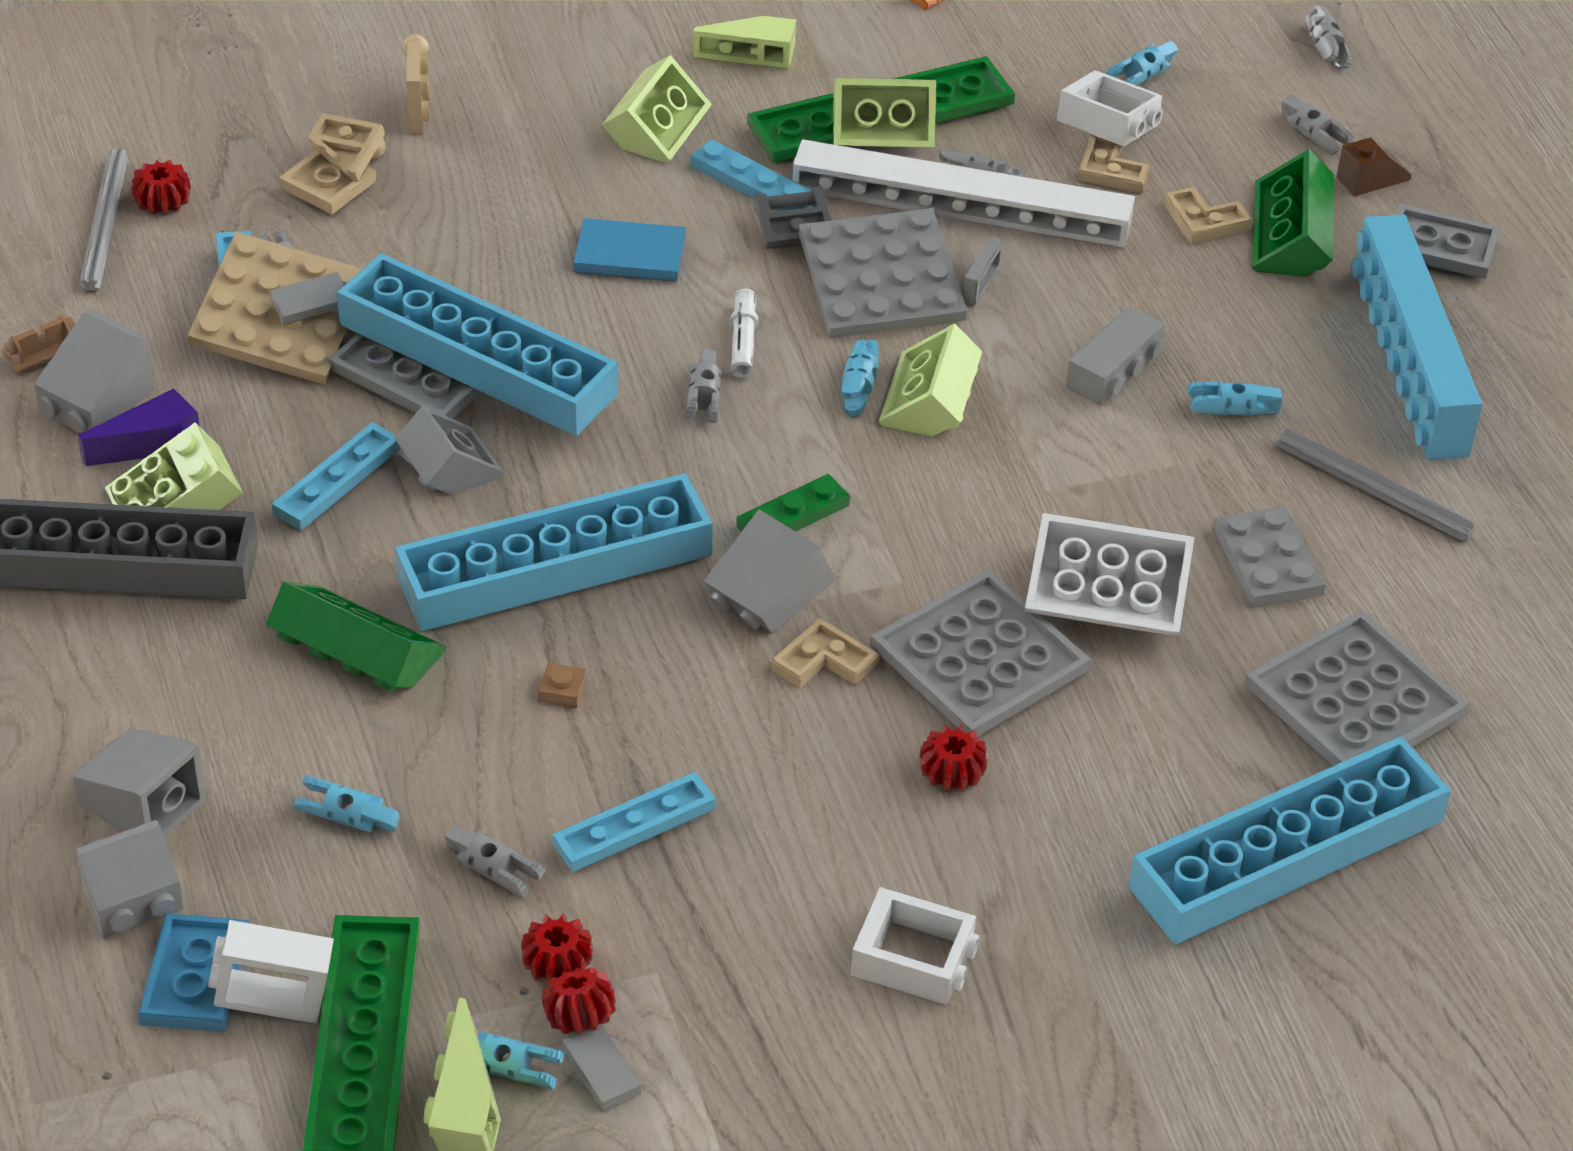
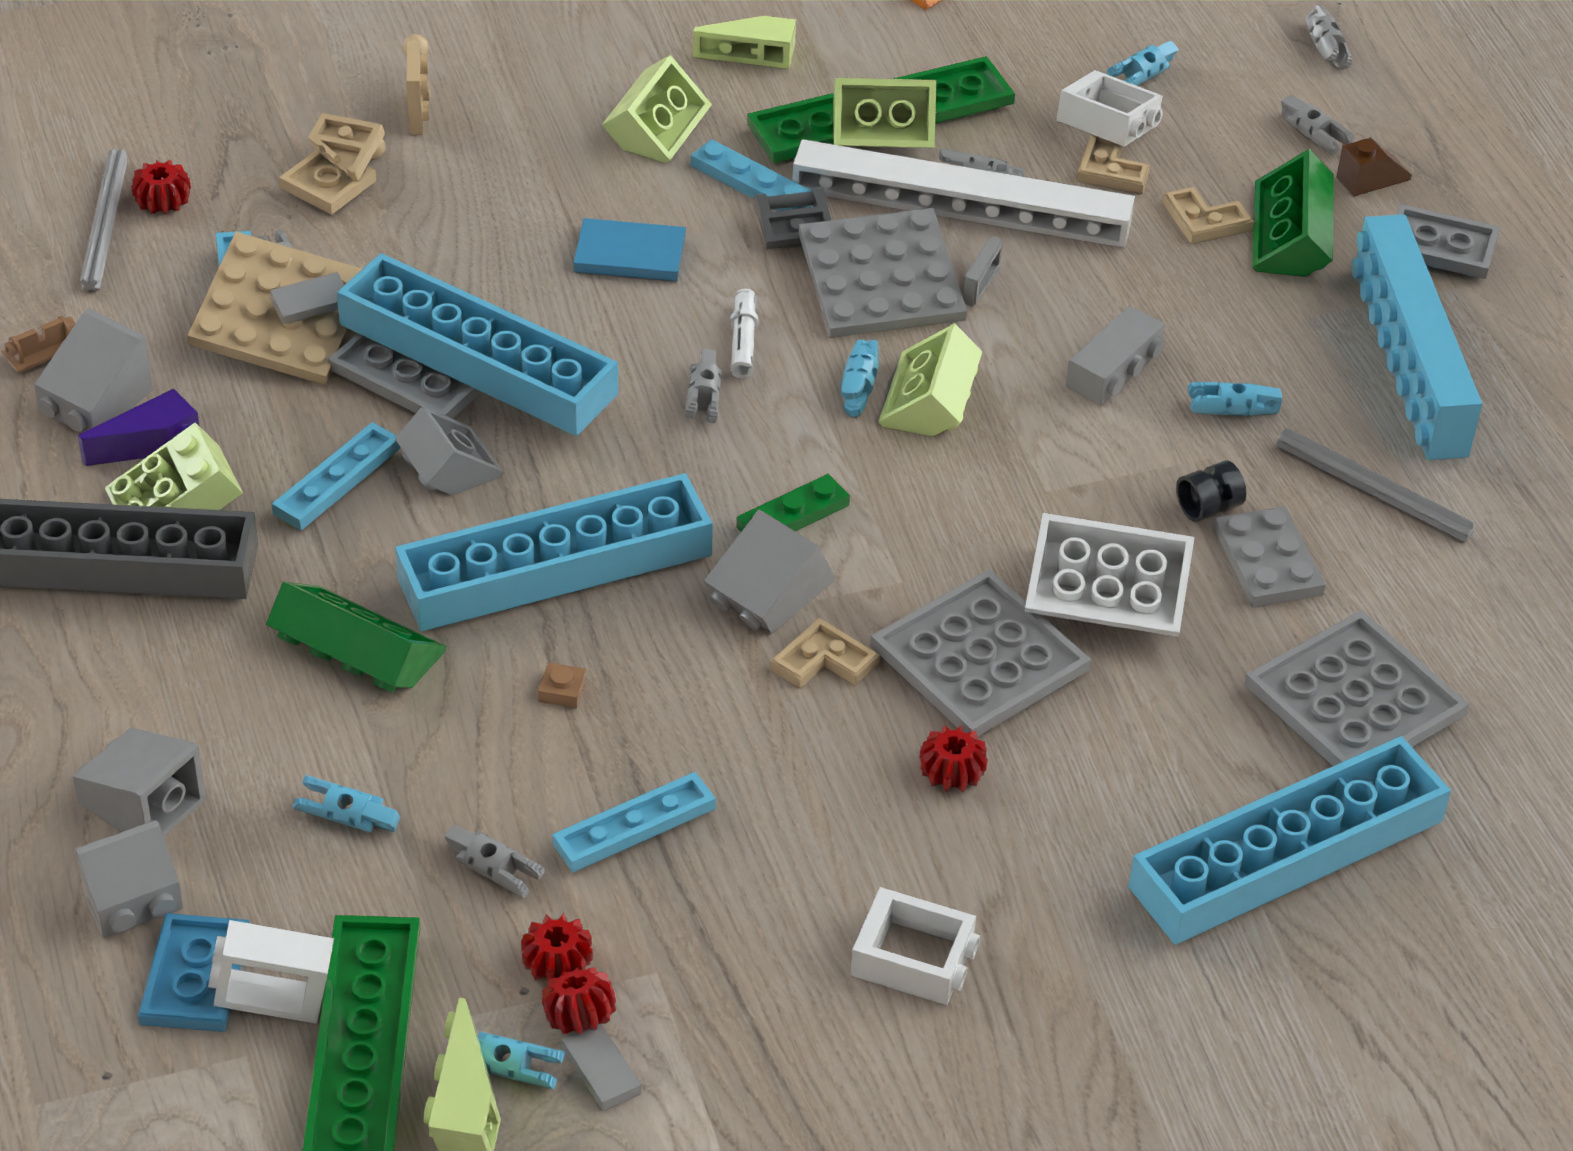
(1211, 491): none -> black wheel

